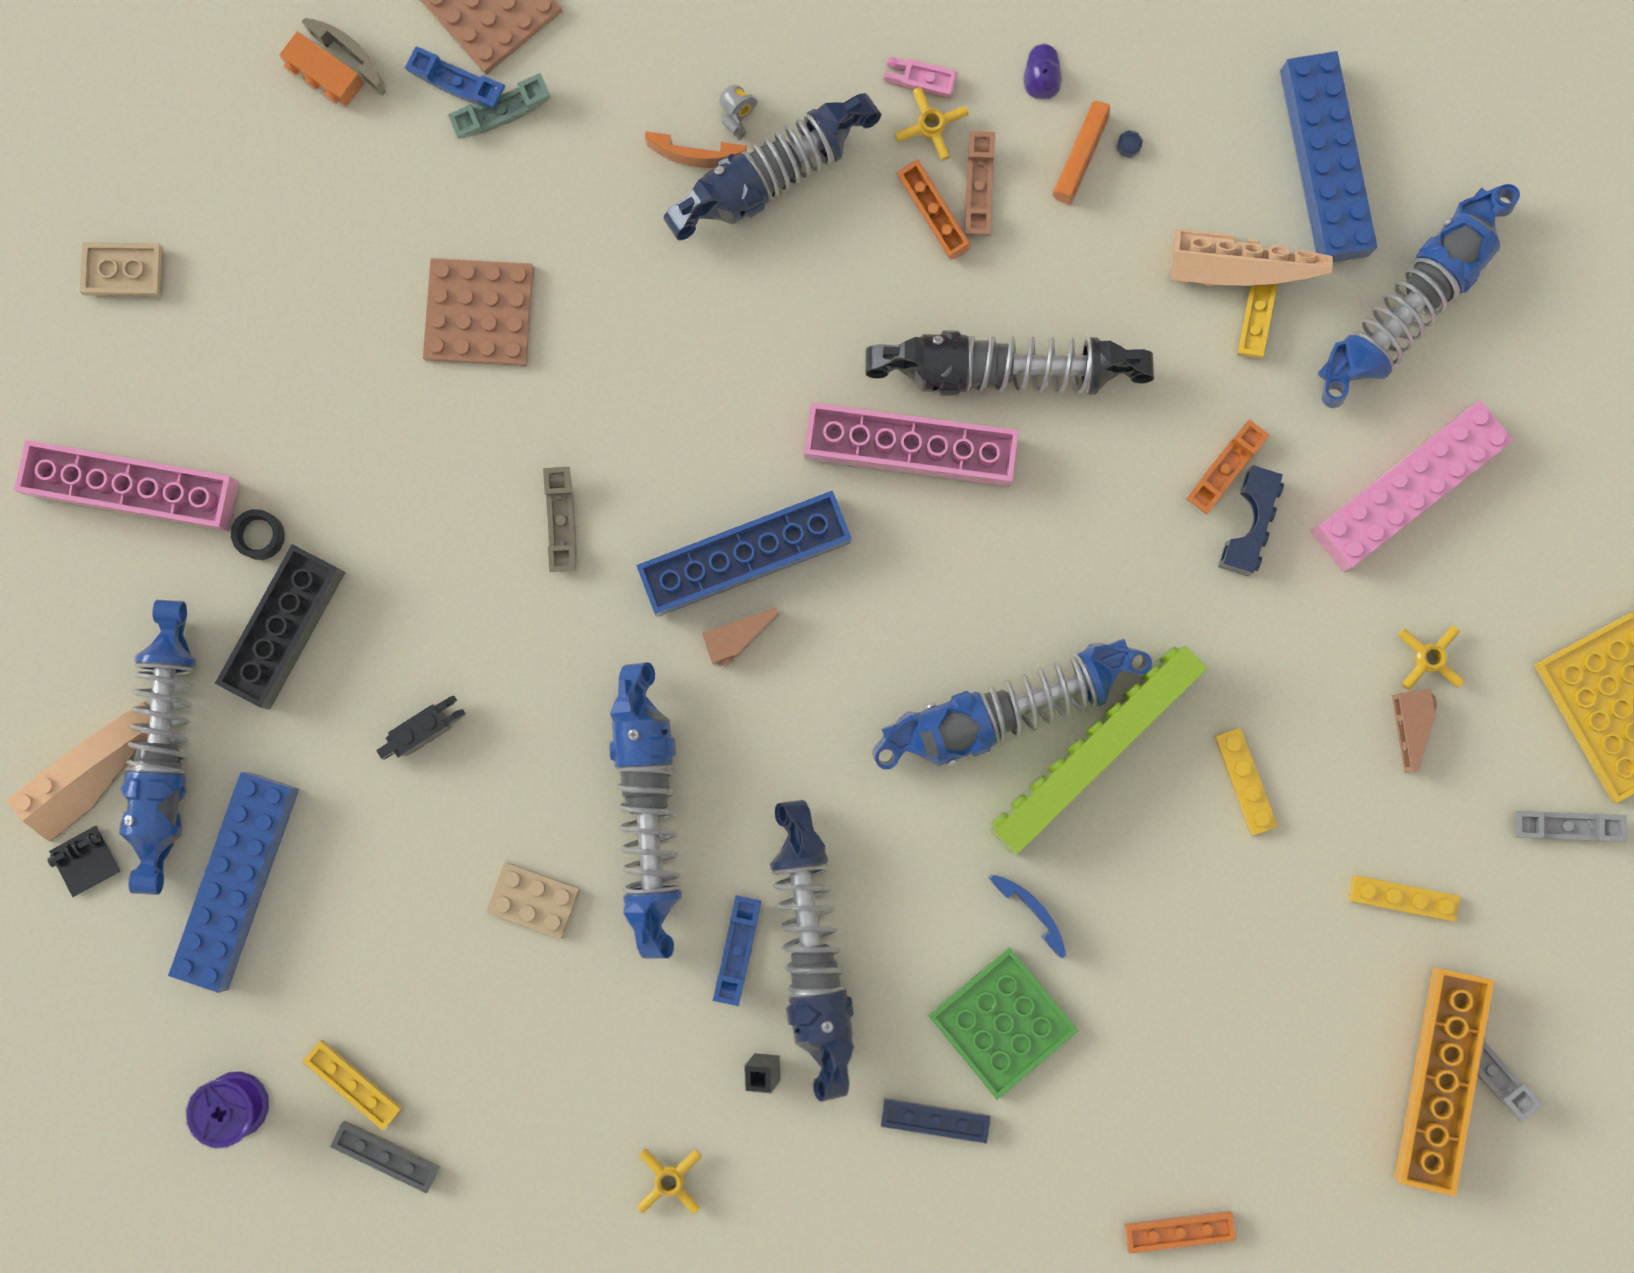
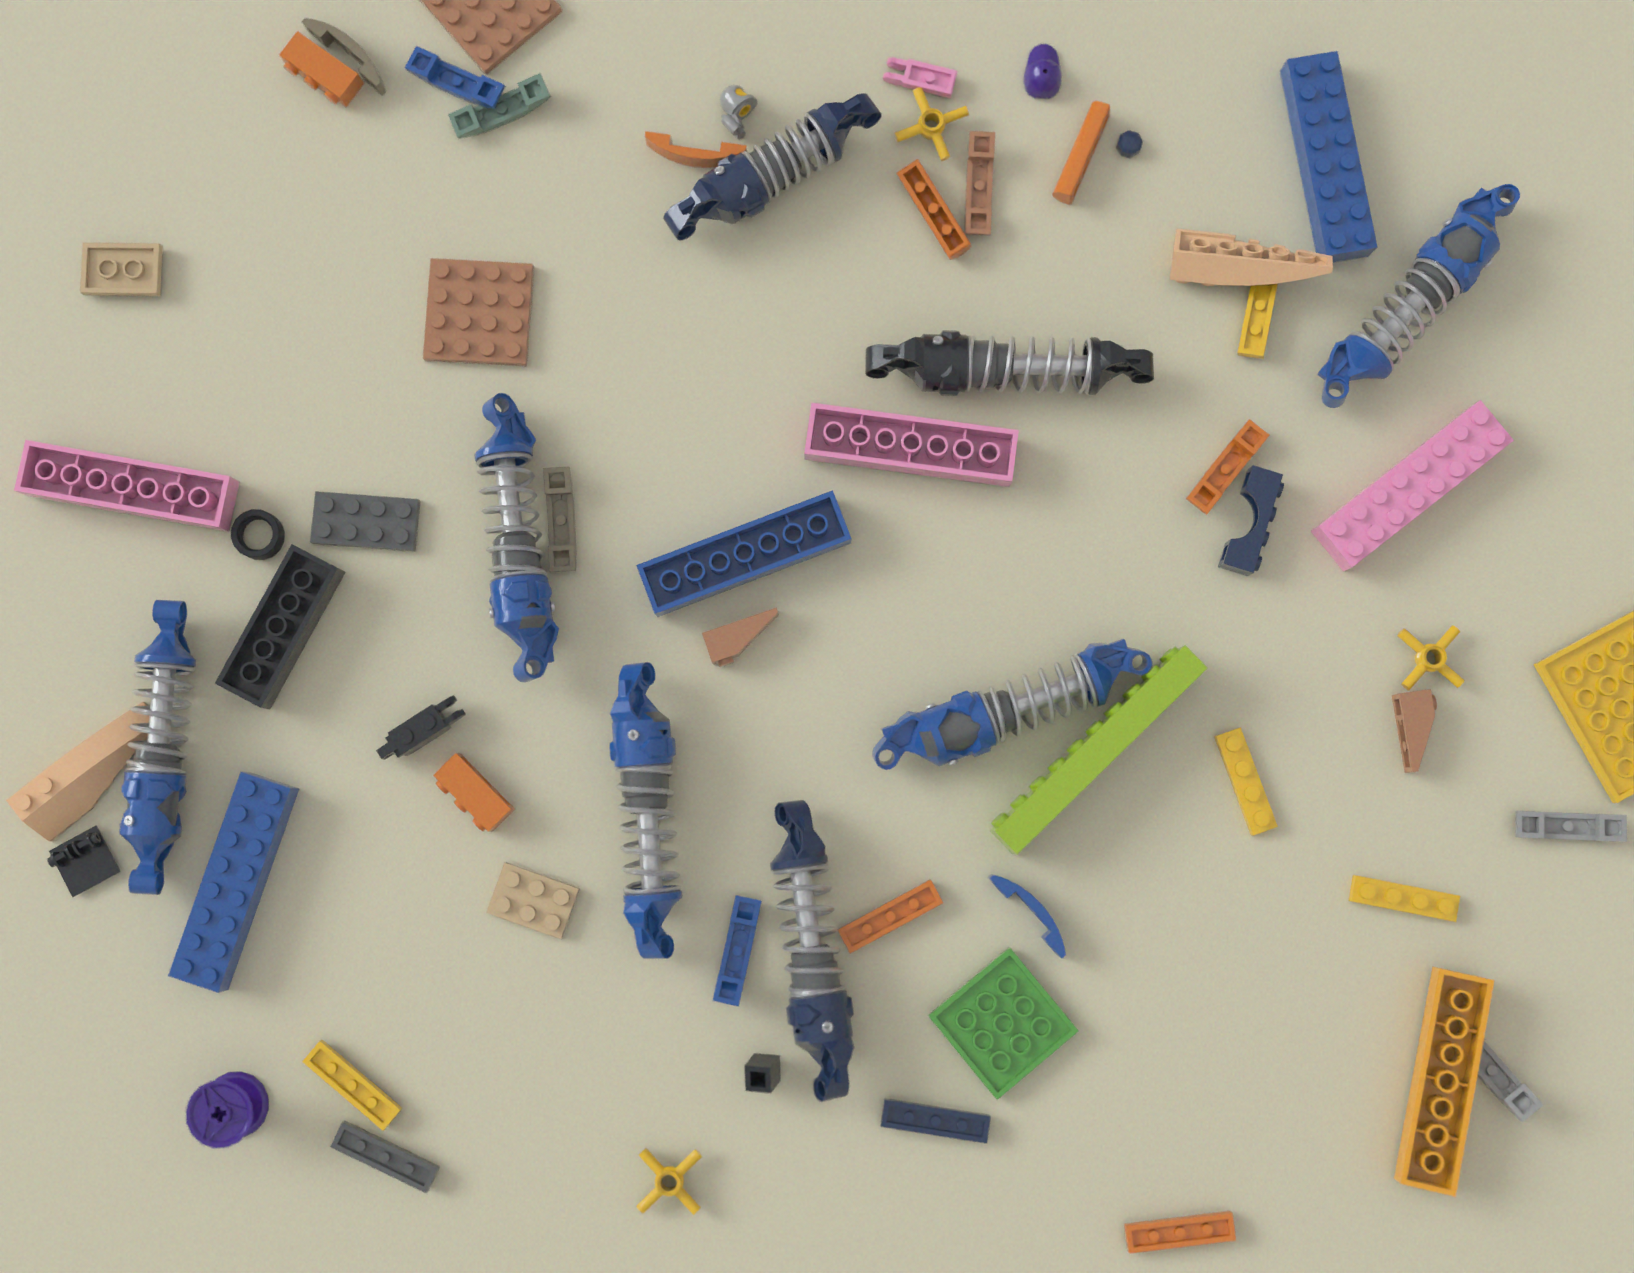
(365, 521): none -> dark grey plate
(473, 793): none -> orange brick
(519, 583): none -> piece
(890, 916): none -> orange plate

